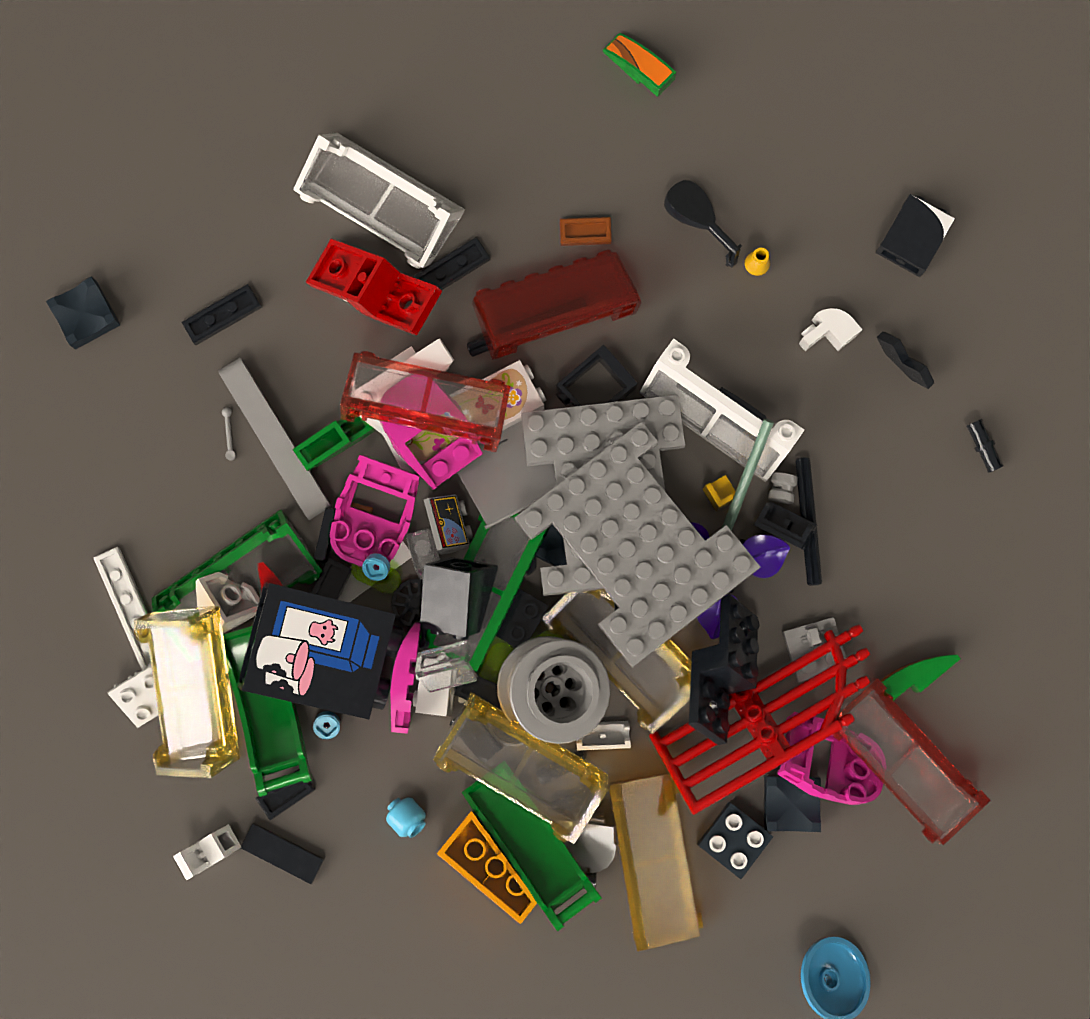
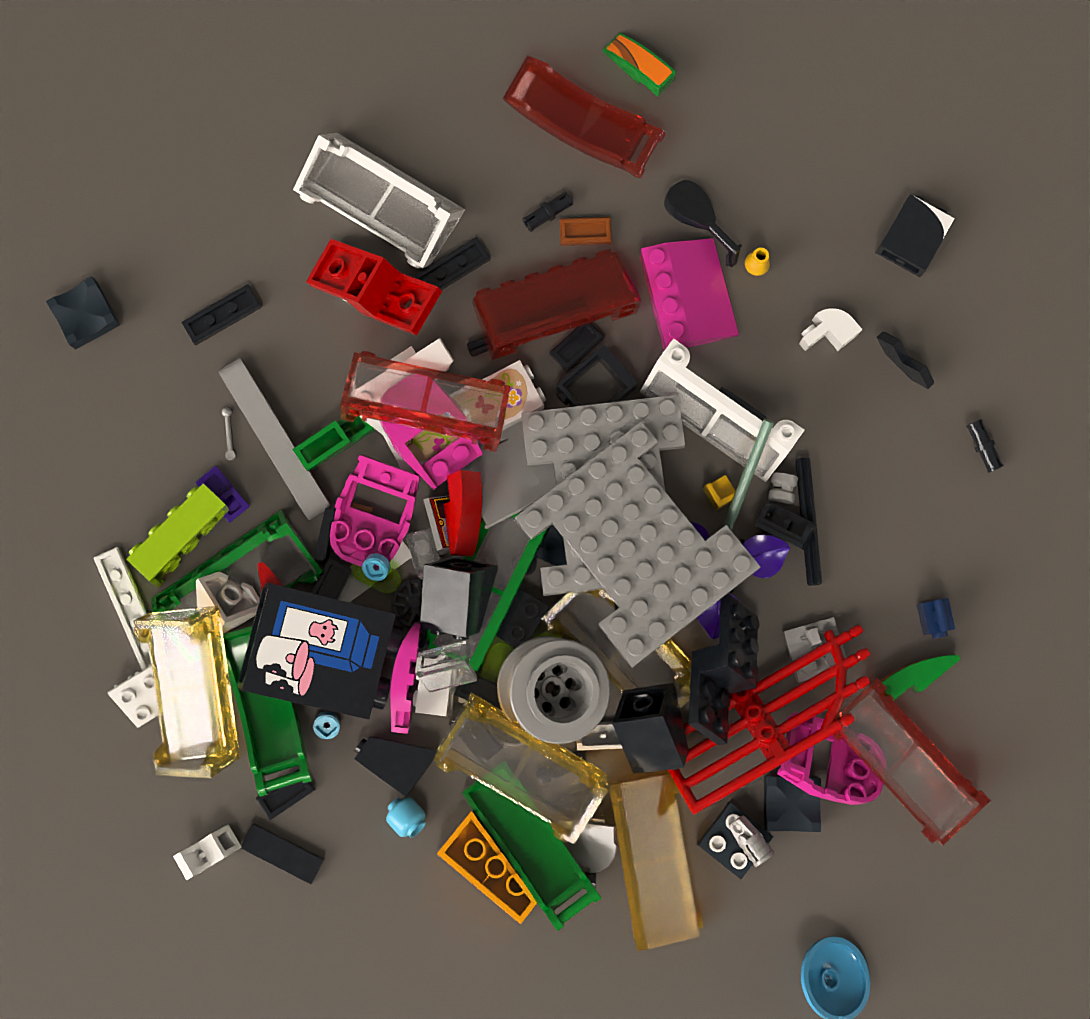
(177, 534): none -> lime wedge
(225, 491): none -> dark purple slope
(395, 762): none -> black slope
(463, 512): none -> red slope
(547, 211): none -> black pin
(576, 345): none -> black tile
(580, 117): none -> clear red windscreen
(651, 728): none -> black slope
(688, 292): none -> dark pink slope
(751, 841): none -> light grey hinge
(936, 618): none -> dark blue brick

